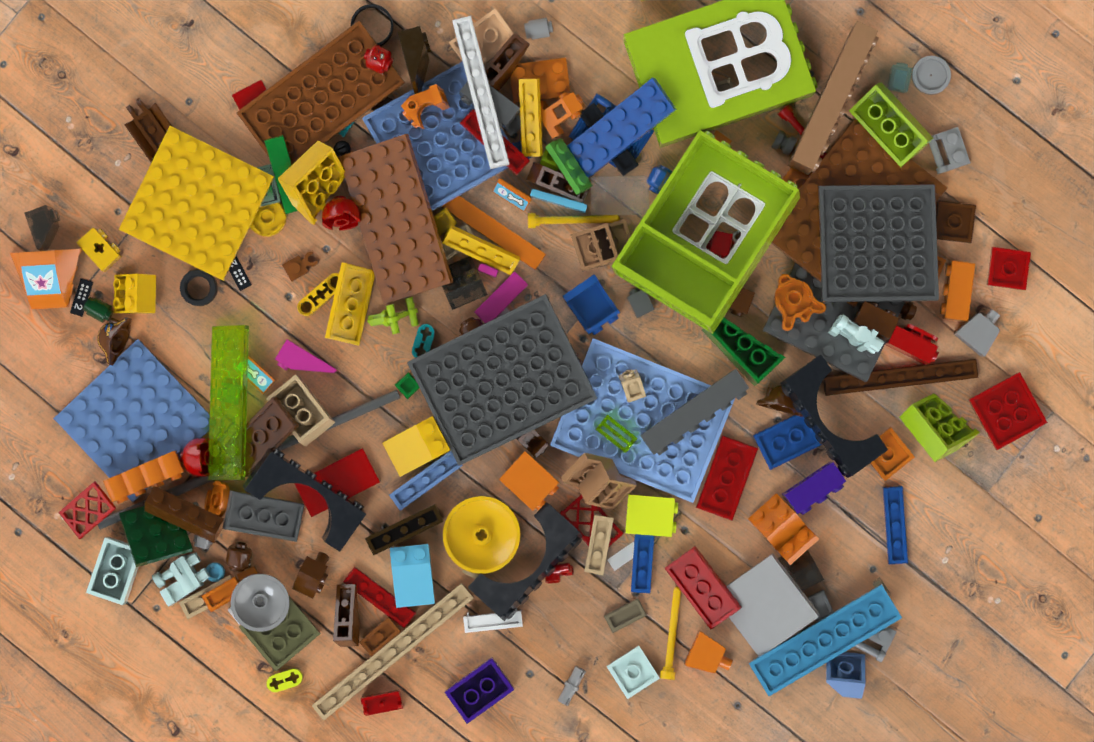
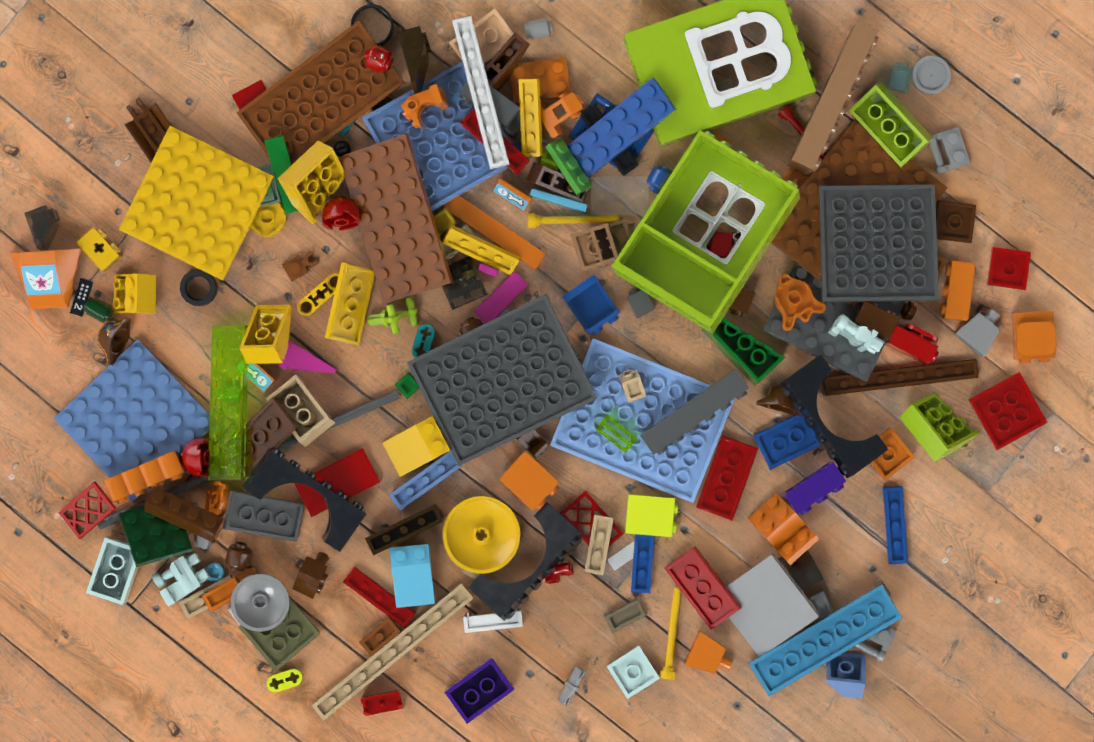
(239, 275): black sticker -> none
(267, 334): none -> yellow slope
(346, 616): reddish brown slope -> none
(599, 481): medium nougat bracket -> none
(784, 143): dark grey wheel -> none
(1033, 336): none -> orange brick

